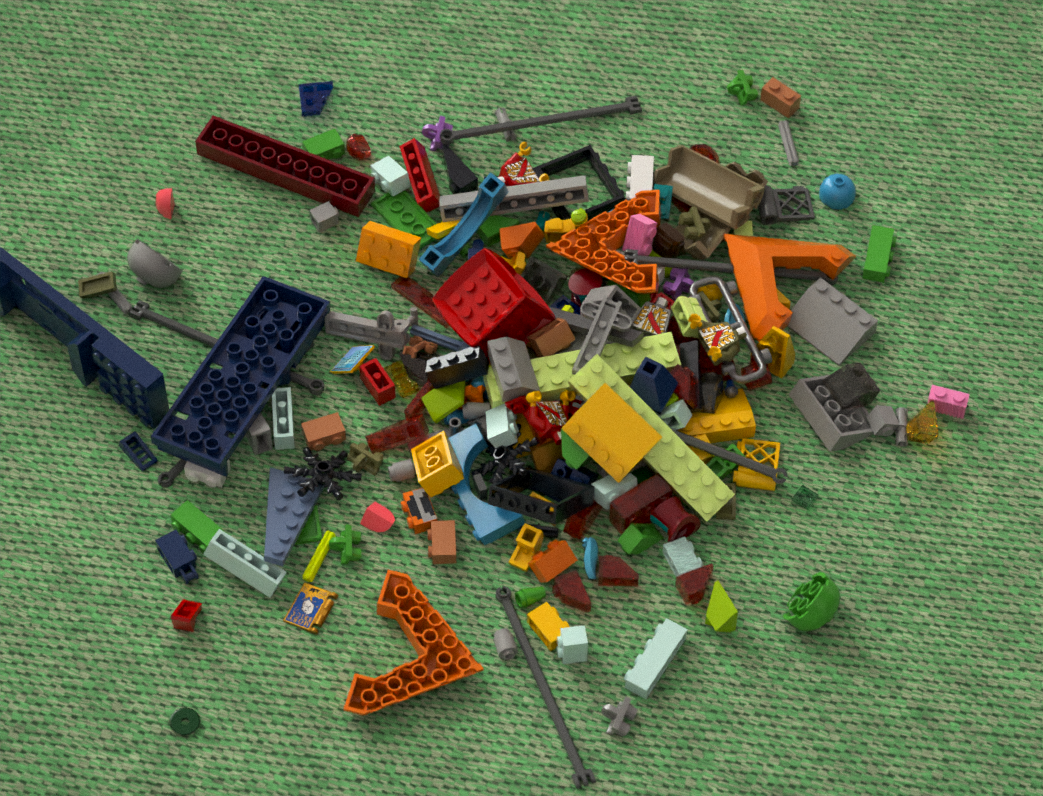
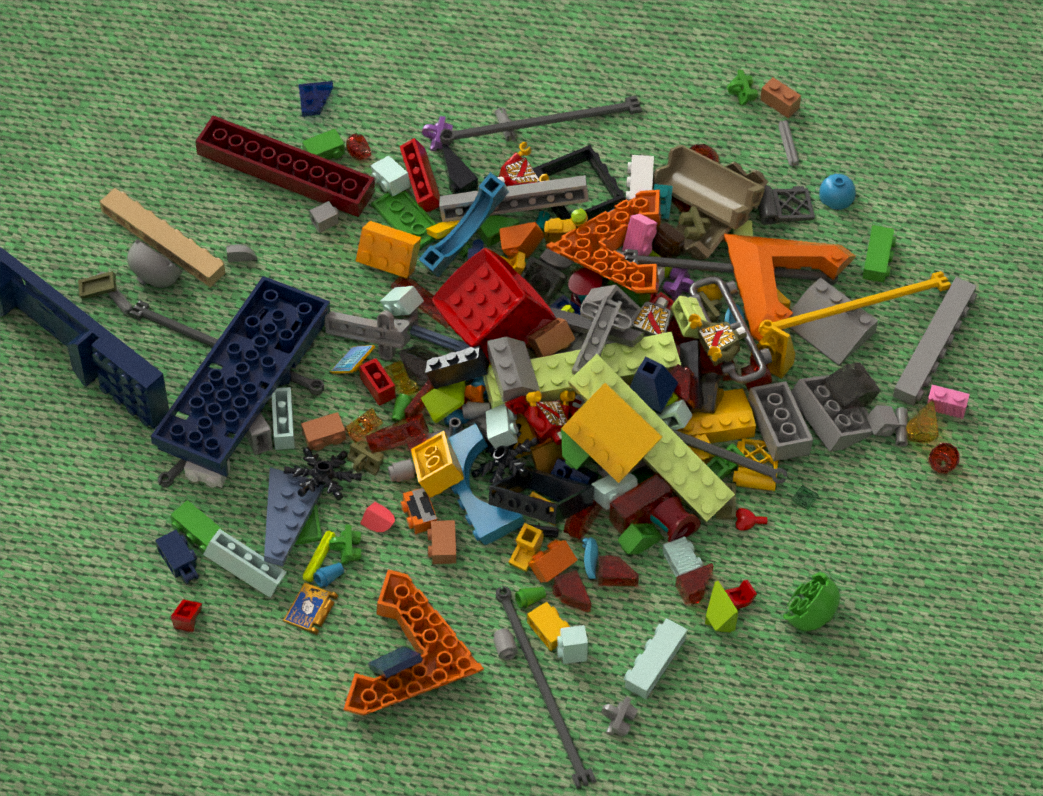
(134, 437): dark blue slope -> none
(162, 237): none -> tan brick
(165, 202): coral brick -> none
(182, 714): dark green piece -> none
(240, 253): none -> light grey brick
(326, 575): none -> dark azure cone
(368, 420): none -> clear orange hips
(395, 661): none -> dark blue tile
(400, 405): none -> bright green cone
(402, 300): none -> light aqua brick
(418, 344): nougat bar -> none
(480, 486): dark grey tile -> none
(555, 260): none -> light grey brick
(730, 391): flat silver piece -> none
(742, 595): none -> red bracket
(746, 519): none -> red rock
(780, 421): none -> light grey brick
(934, 342): none -> light grey brick
(937, 280): none -> yellow hinge
(944, 452): none -> clear red hair

